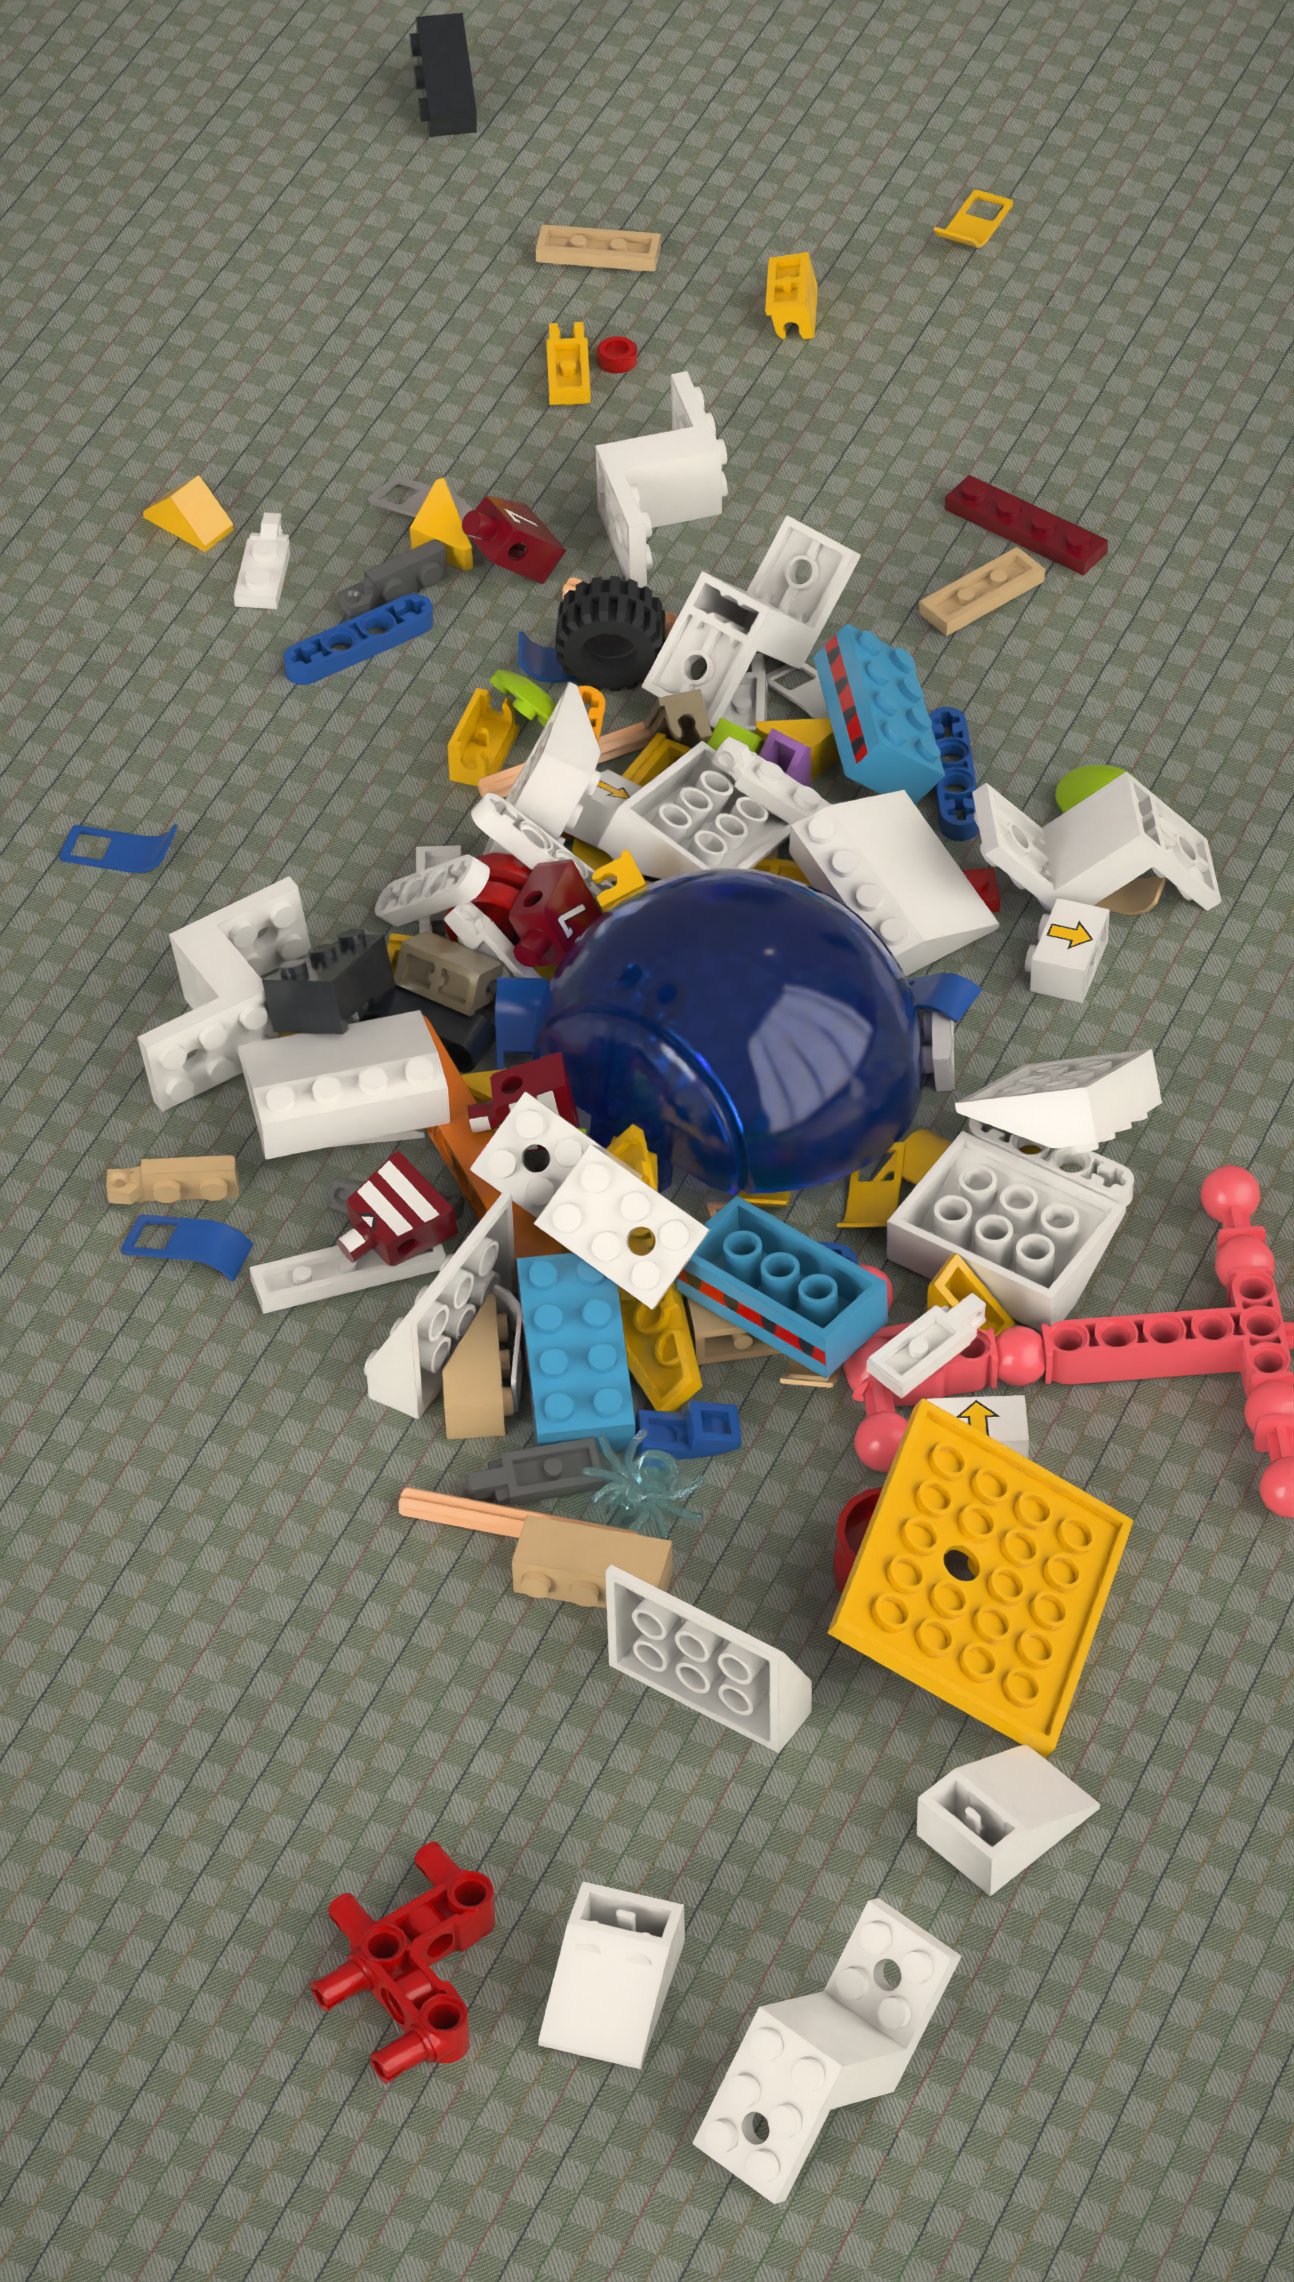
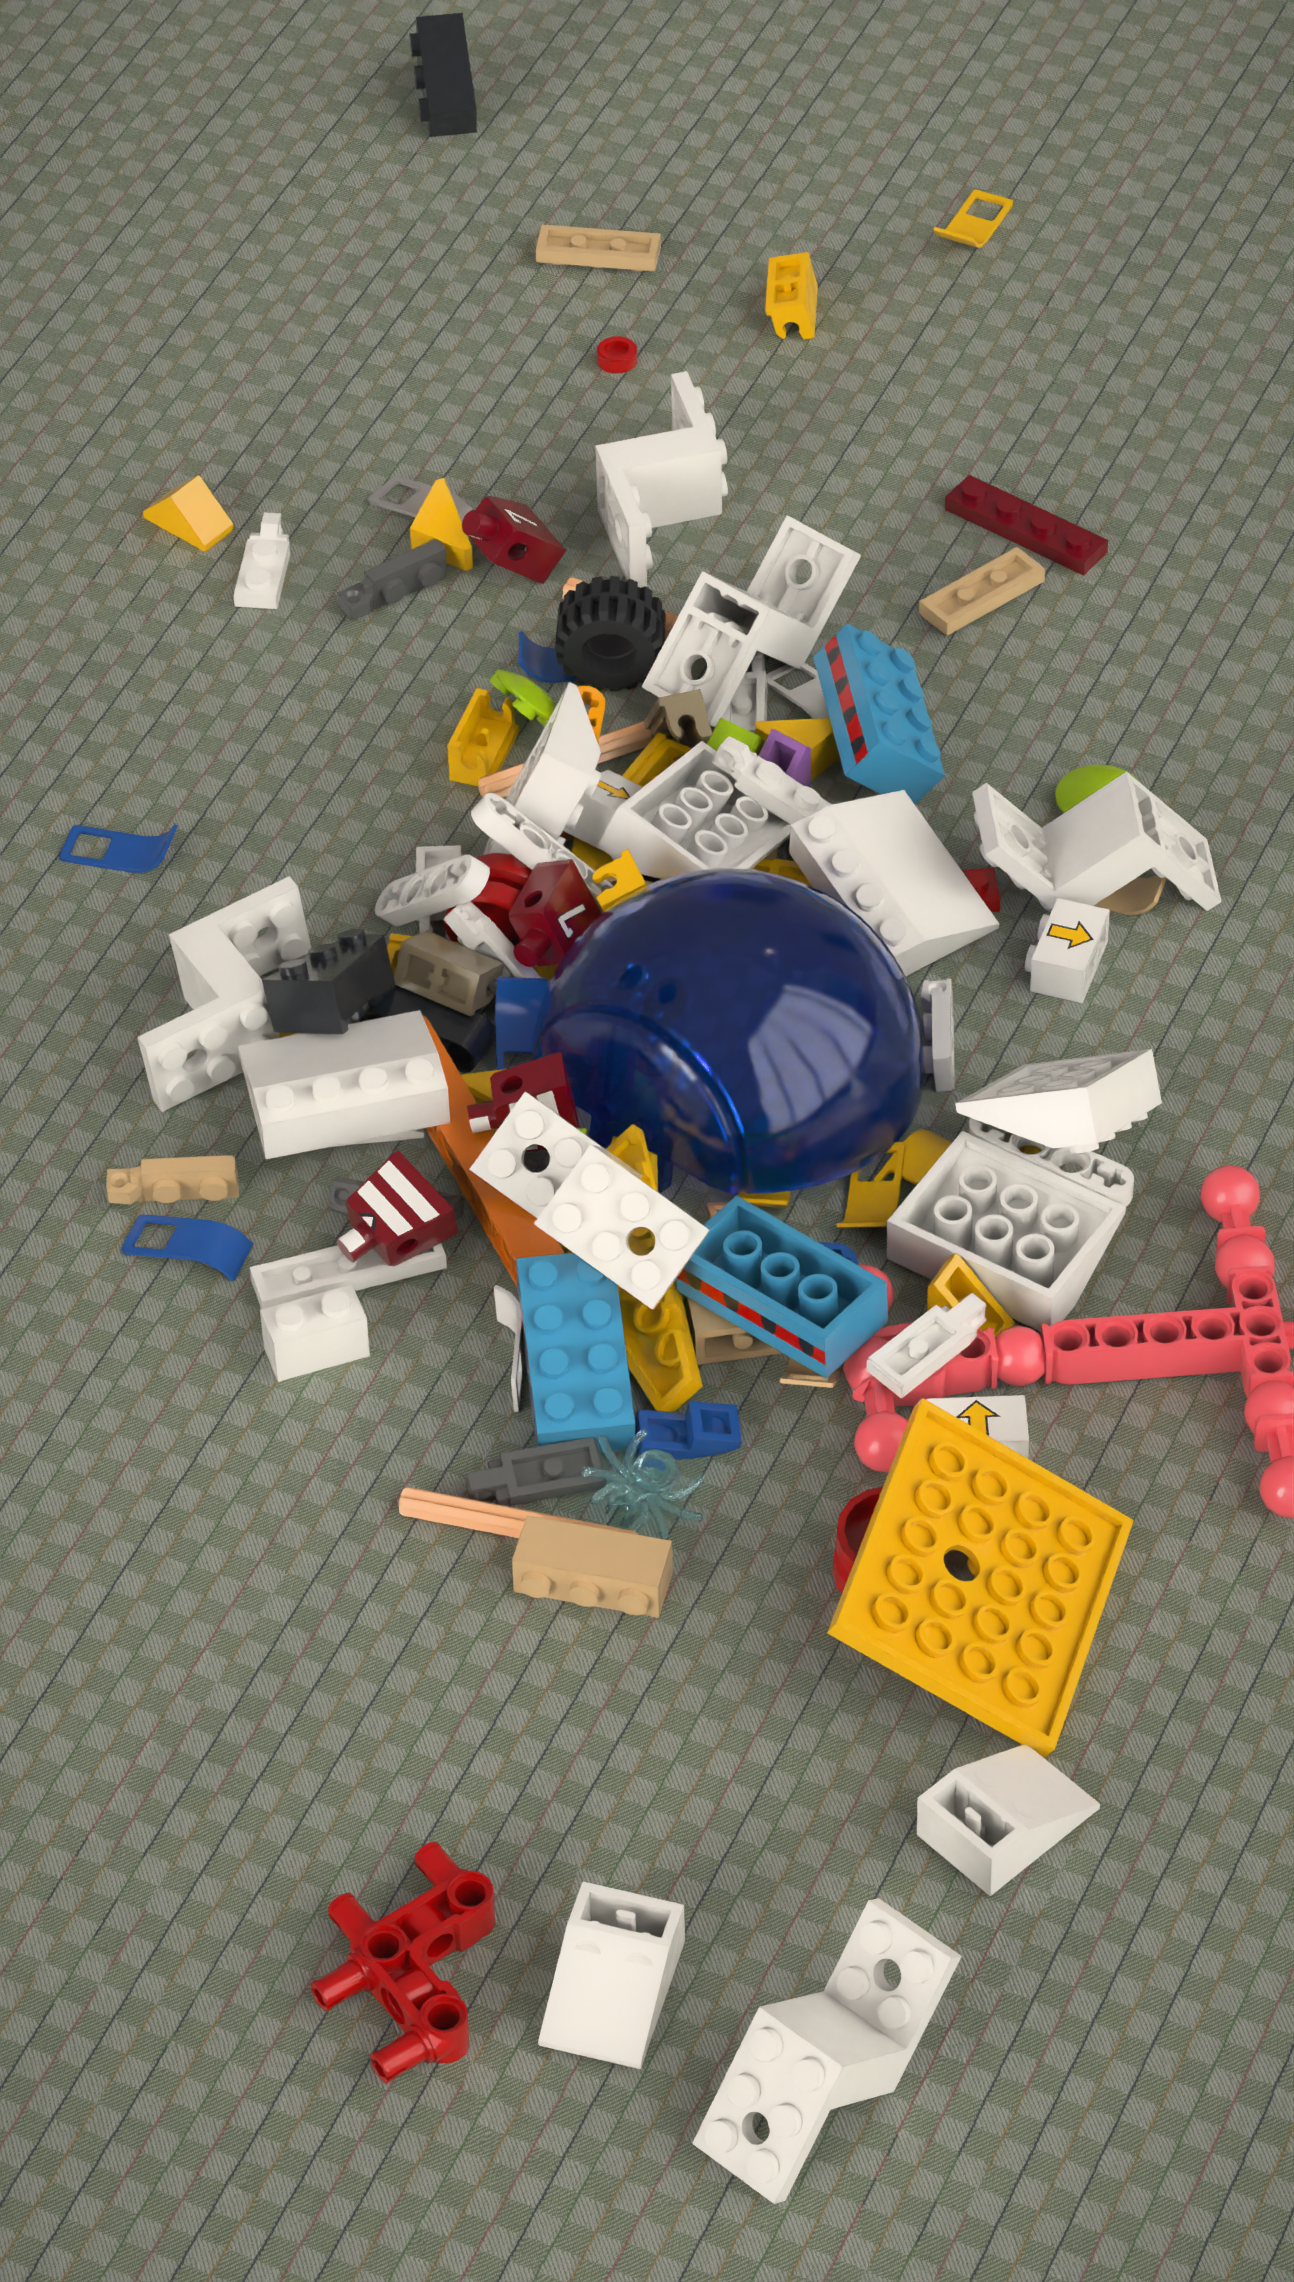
(315, 660): blue beam -> none
(315, 1332): none -> white brick
(411, 1361): white slope -> none
(473, 1376): tan slope -> none
(568, 366): yellow hinge -> none
(704, 1662): white slope -> none
(944, 993): blue piece -> none
(956, 773): blue beam -> none

